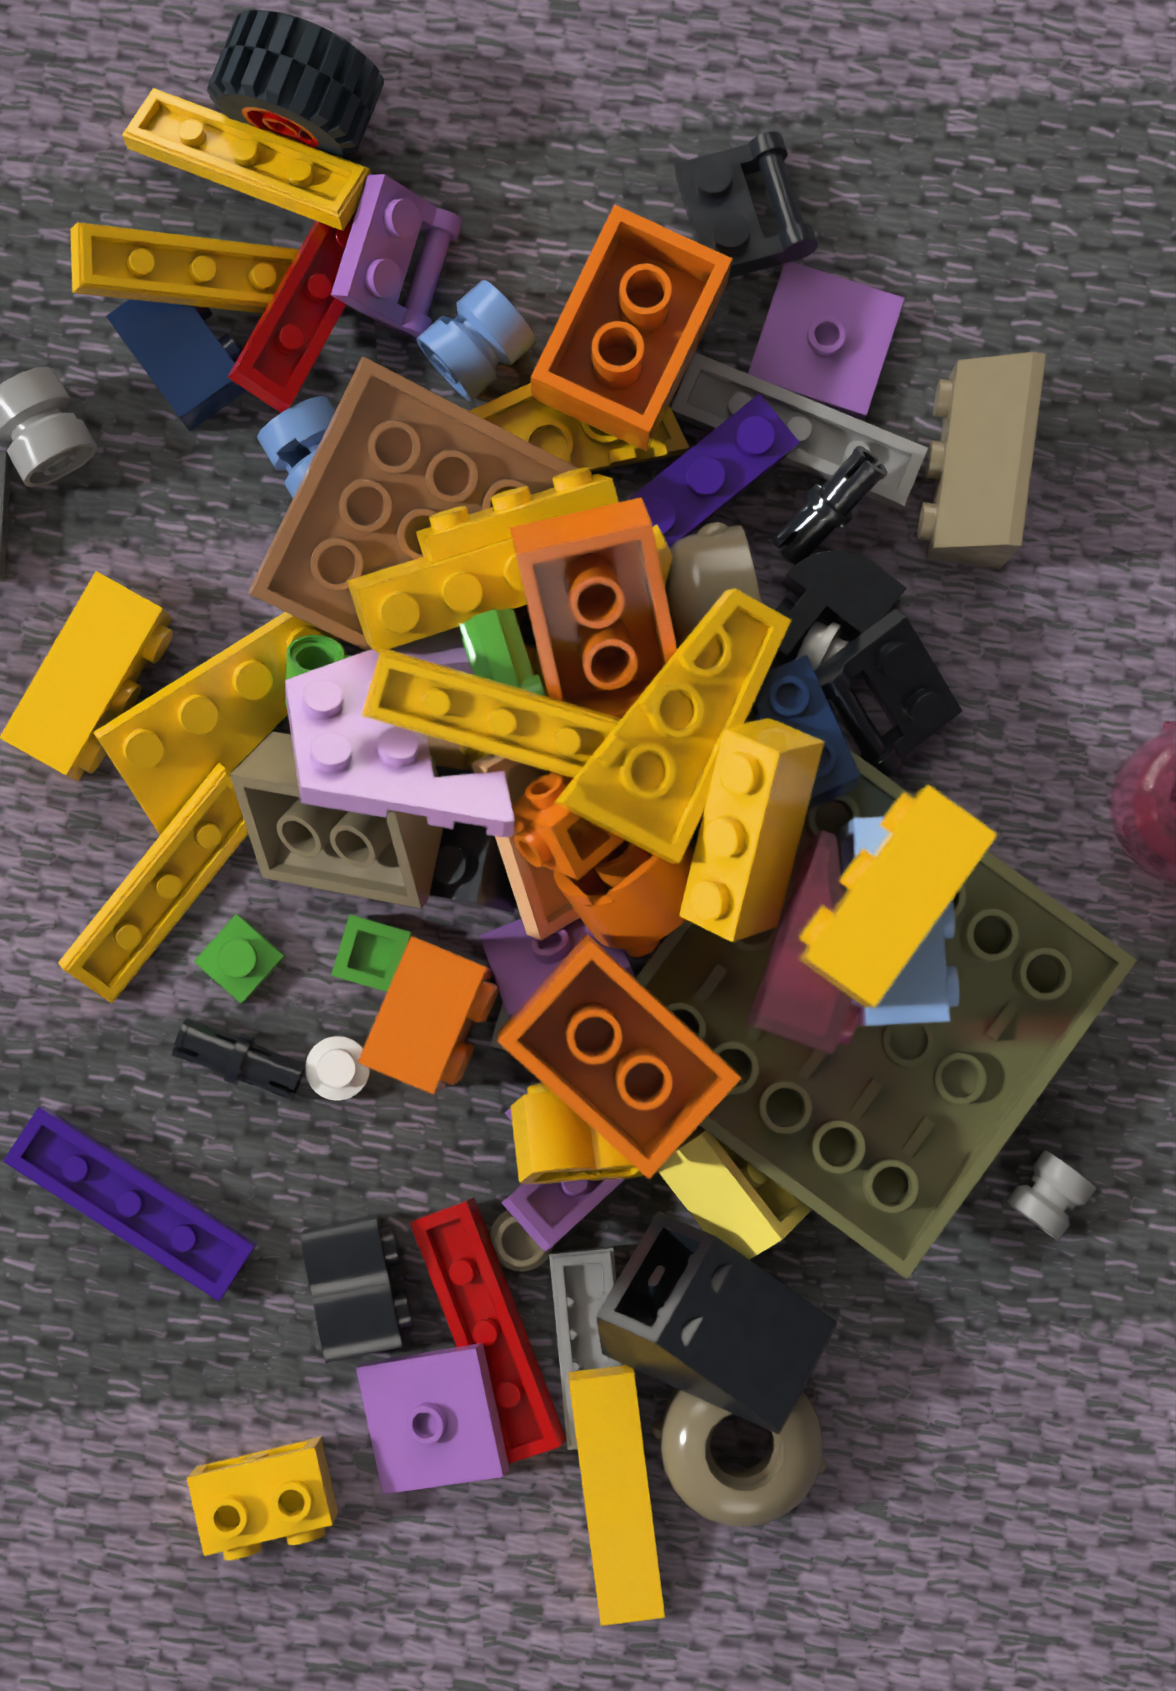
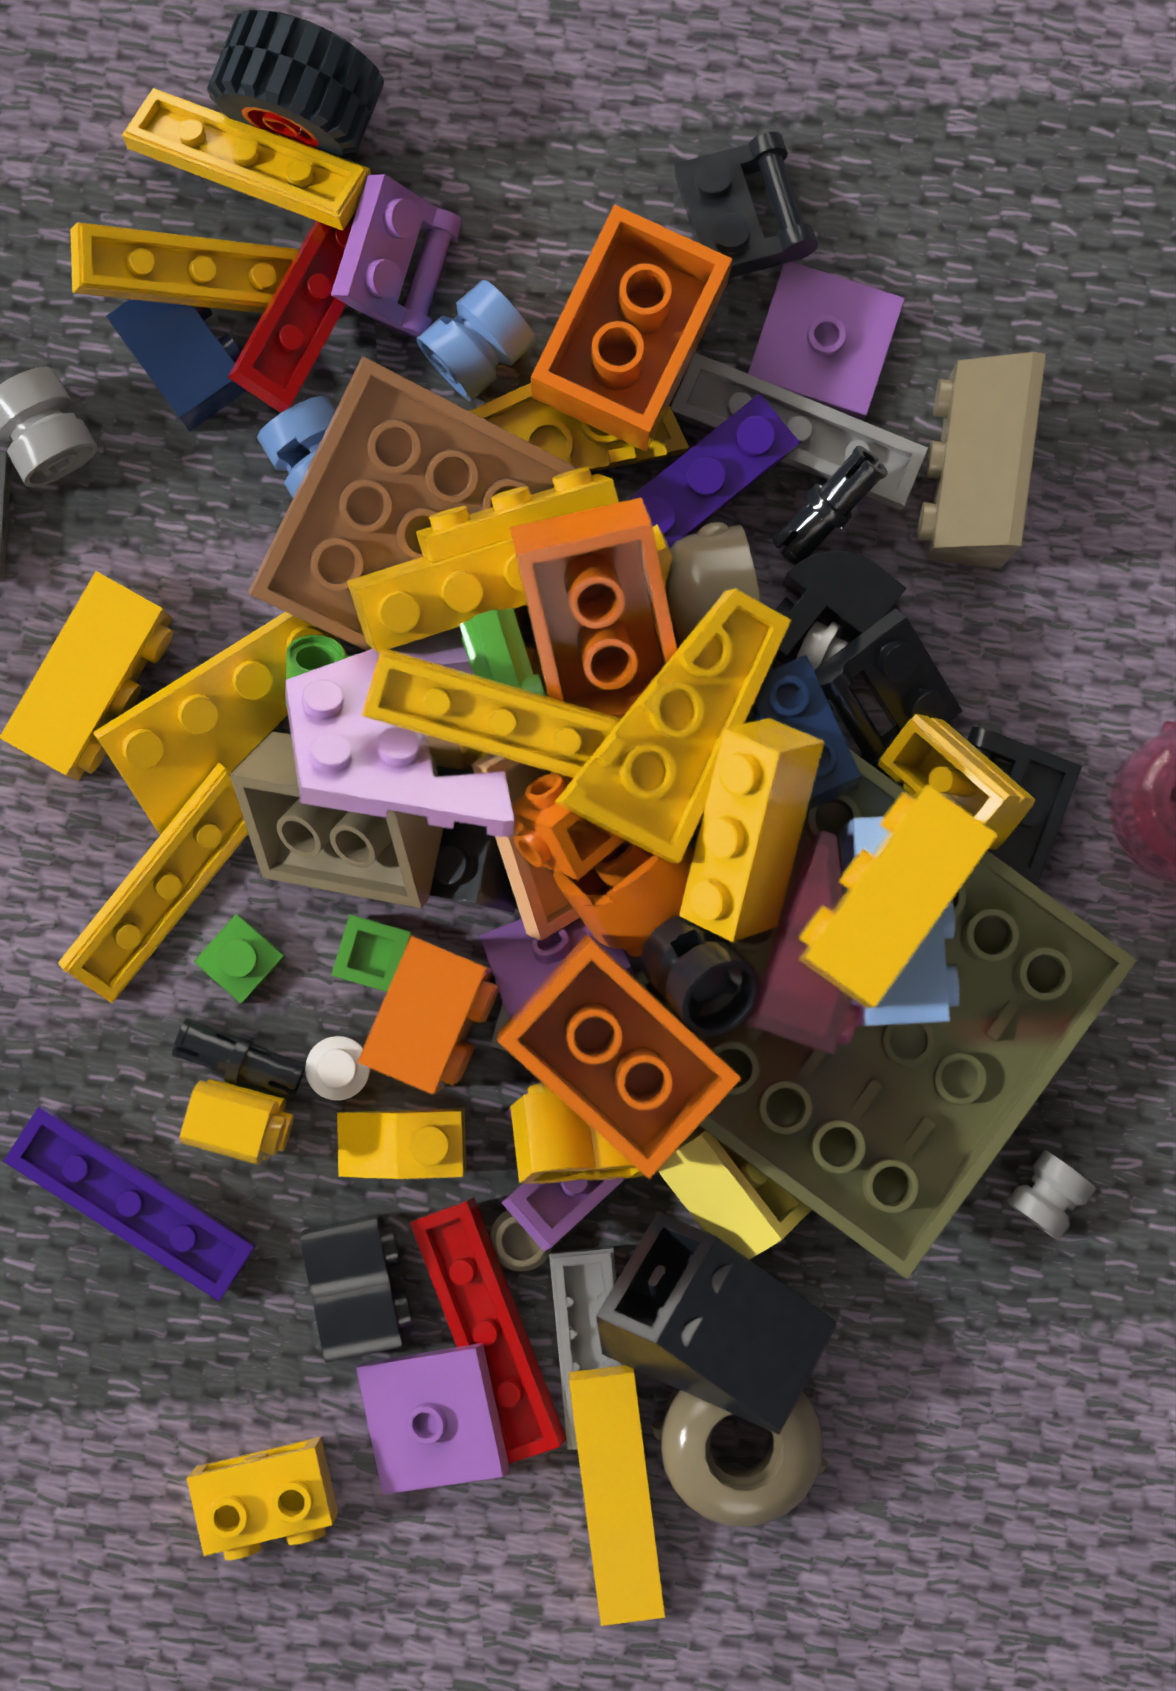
(236, 1121): none -> yellow brick
(402, 1143): none -> yellow slope
(700, 976): none -> black wheel
(940, 757): none -> yellow brick
(1048, 781): none -> black plate

